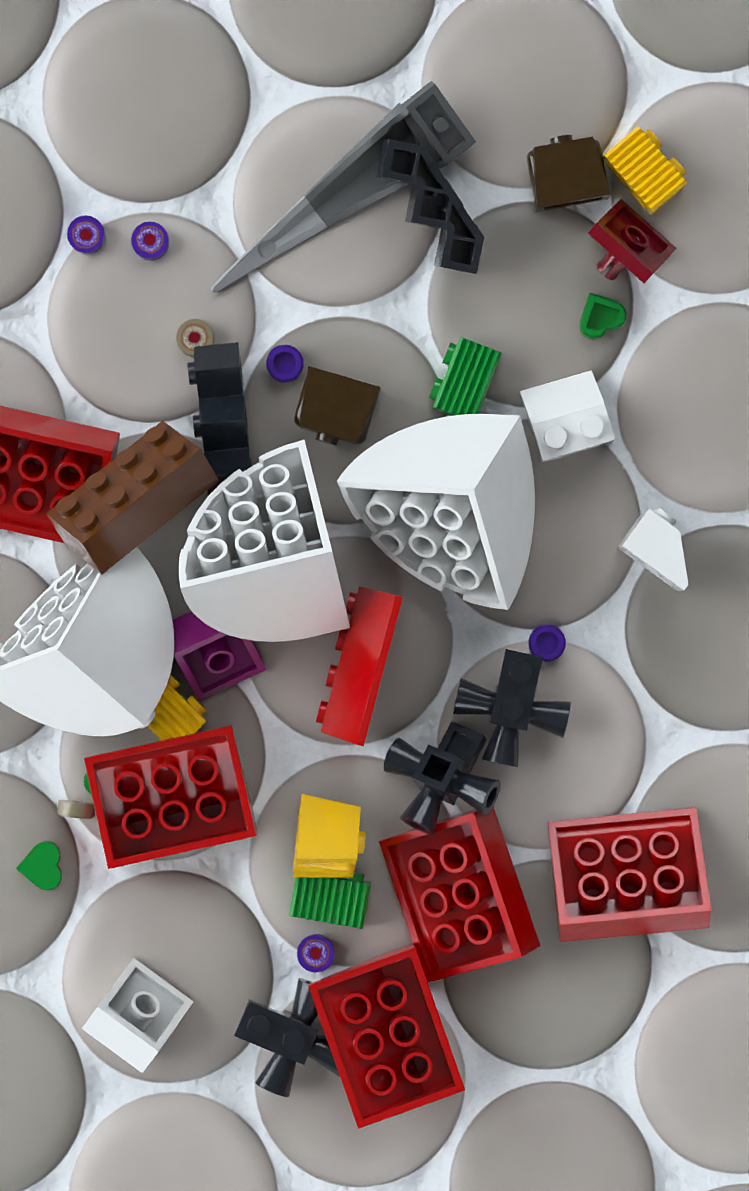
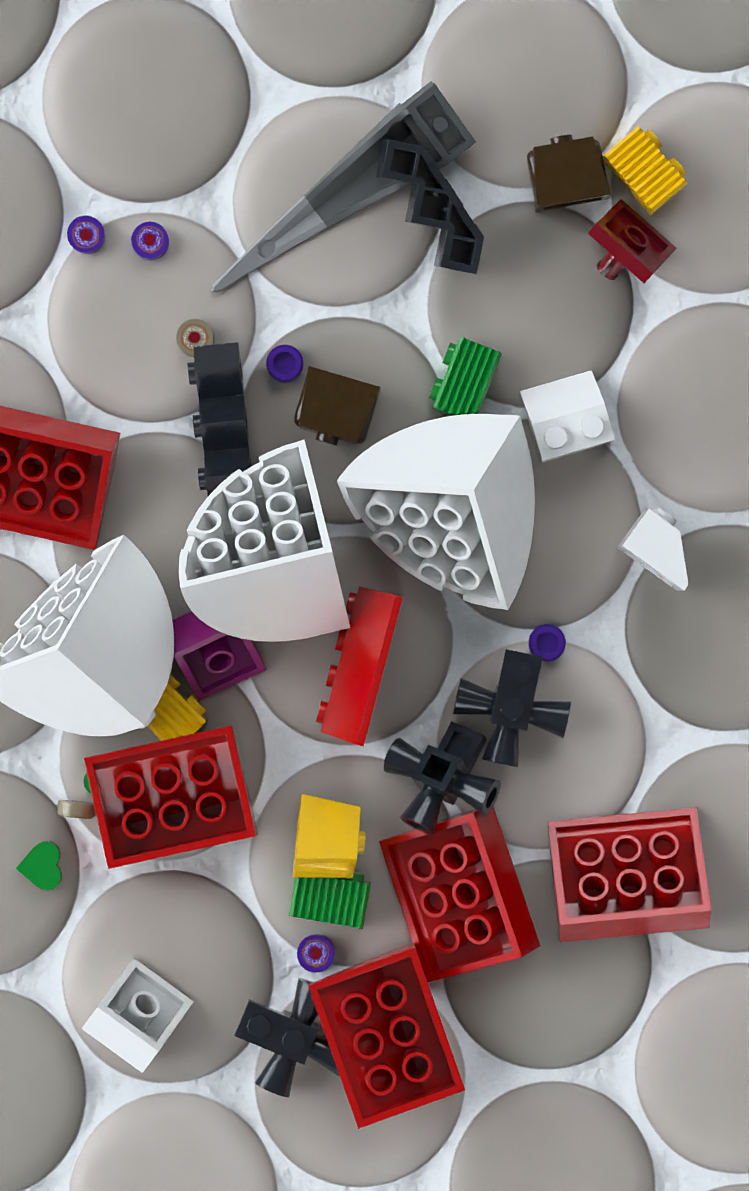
(132, 496): reddish brown brick -> none
(601, 315): green tile -> none

